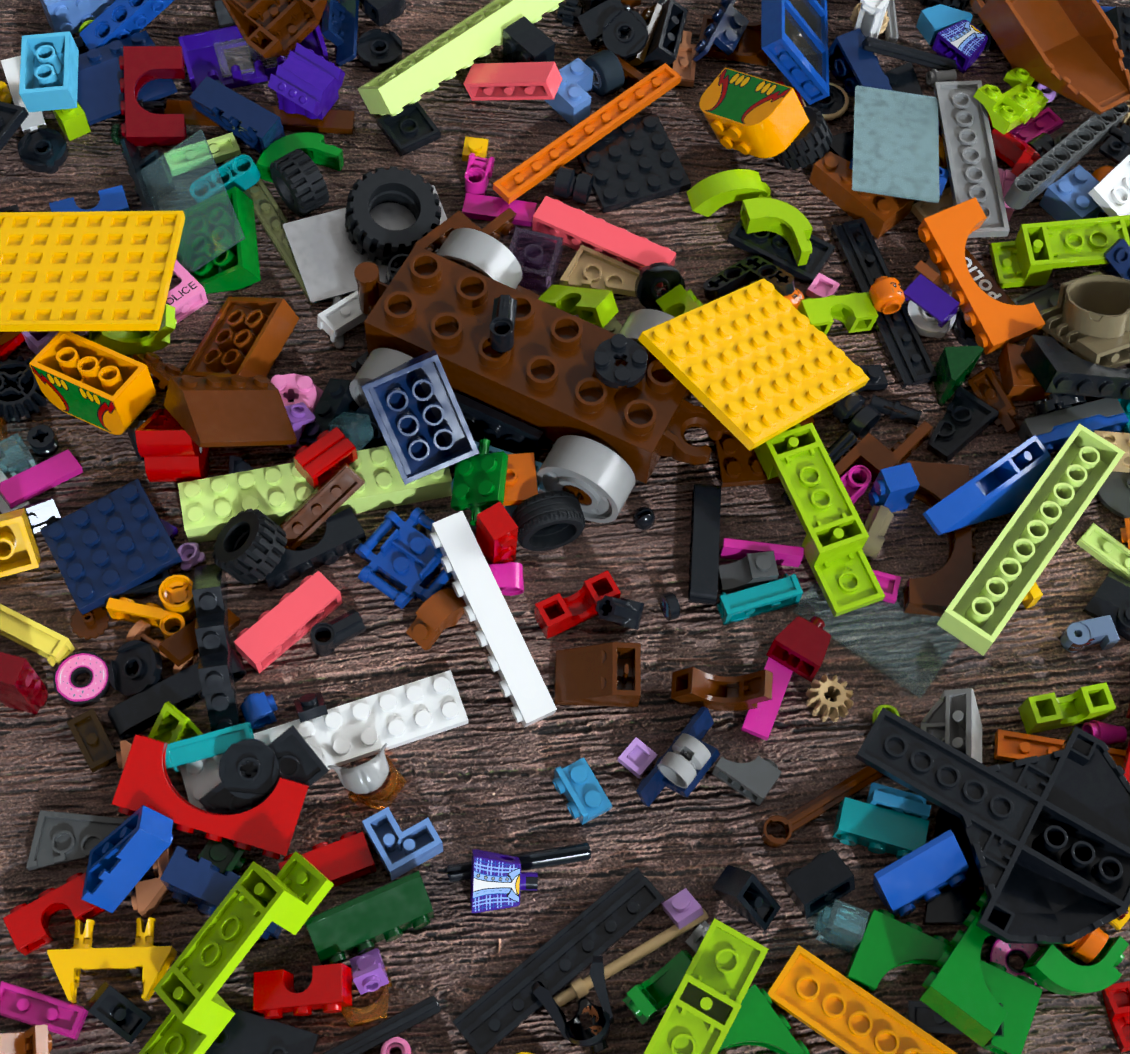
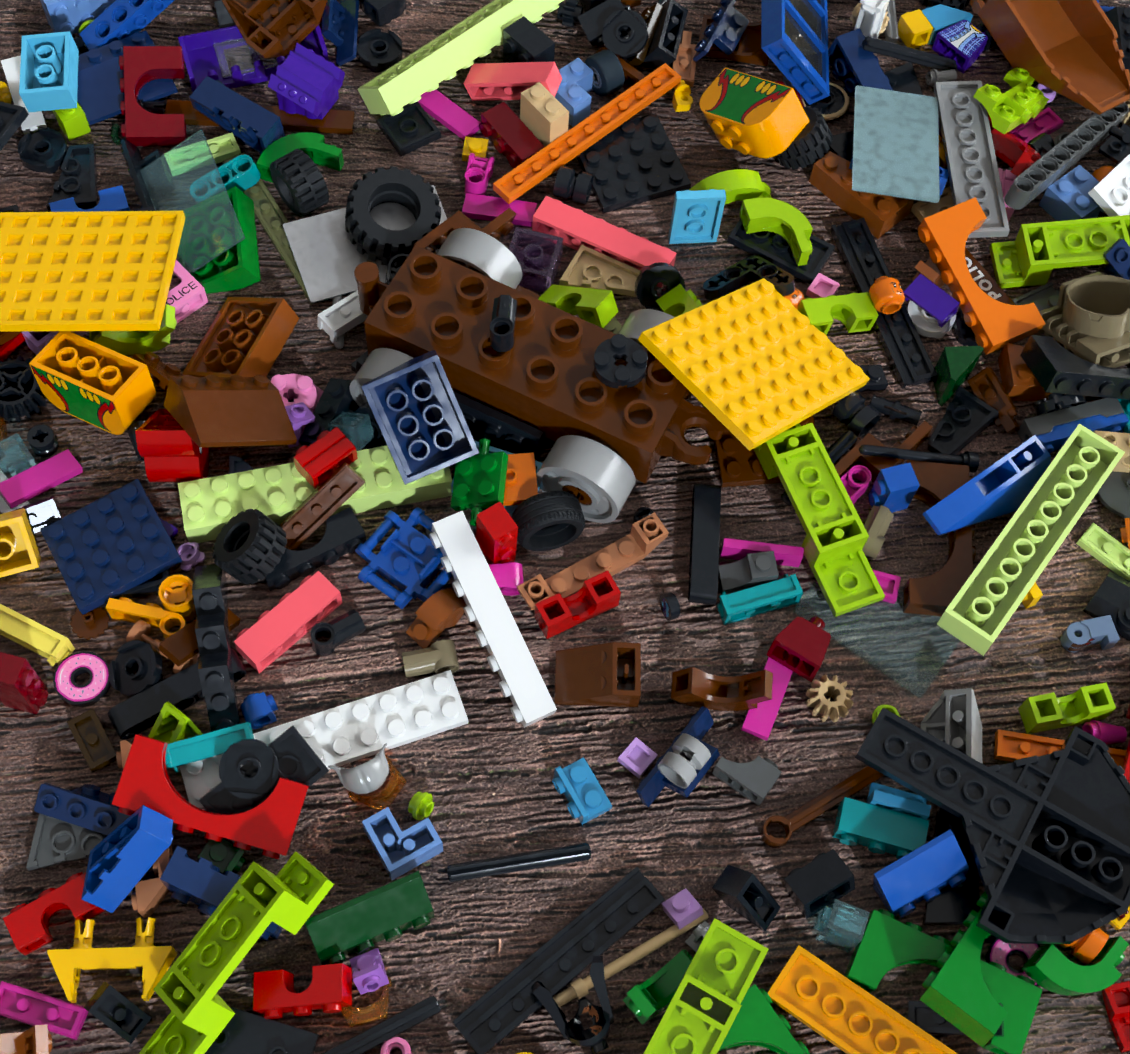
(78, 177): none -> black wing
(81, 807): none -> dark blue bracket
(310, 706): black plate -> none
(342, 859): red brick -> none
(421, 805): none -> lime plate
(437, 658): none -> dark tan piece
(449, 114): none -> dark pink tile
(497, 881): torso -> none
(509, 134): none -> dark red brick
(543, 114): none -> tan brick
(621, 611): black piece -> none
(644, 537): none -> nougat slope
(681, 97): none -> yellow piece
(696, 216): none -> medium azure plate
(914, 29): none -> yellow brick
(967, 458): none -> black piece

